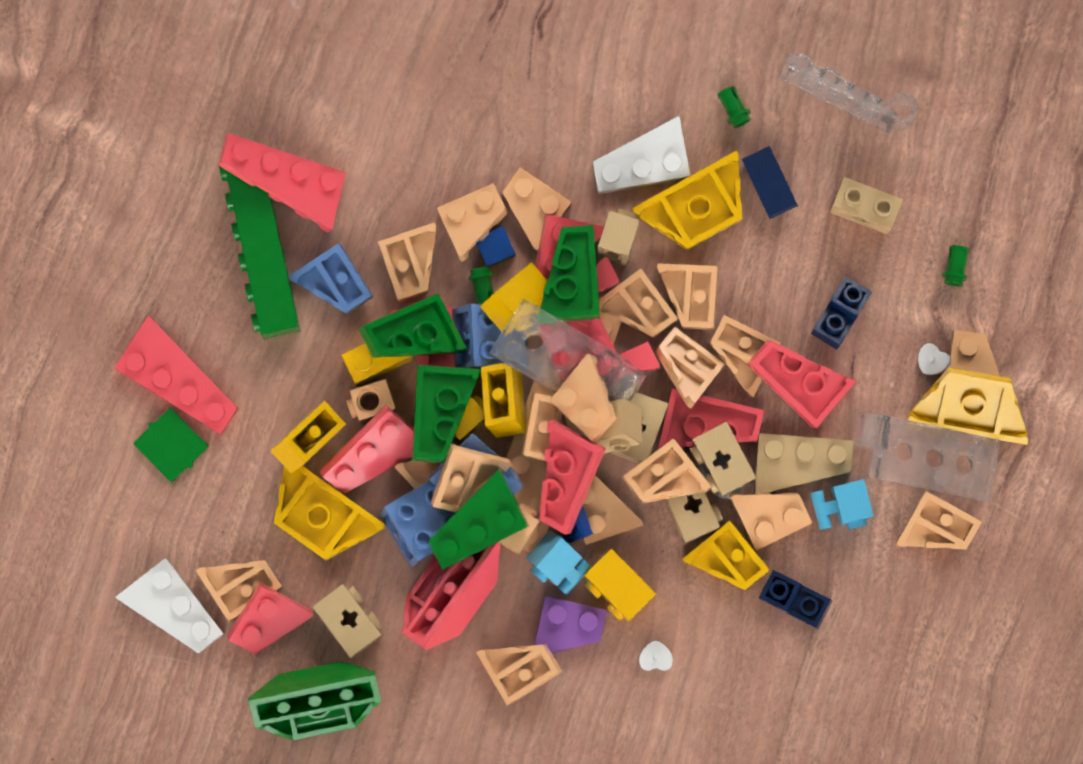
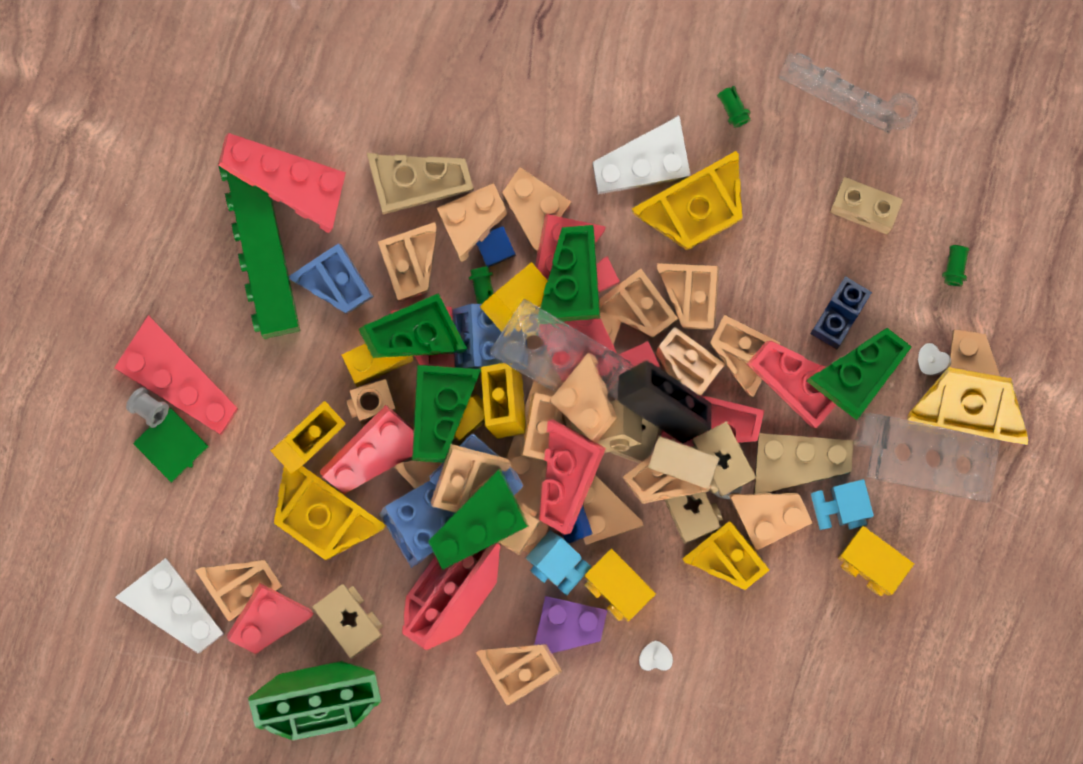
(147, 407): none -> light grey bush
(417, 180): none -> tan wing
(618, 236): tan brick -> none
(664, 401): none -> black brick
(683, 462): none -> tan slope
(769, 182): dark blue slope -> none
(795, 599): dark blue slope -> none
(860, 374): none -> green wing
(875, 562): none -> yellow brick
(938, 525): light nougat wing -> none

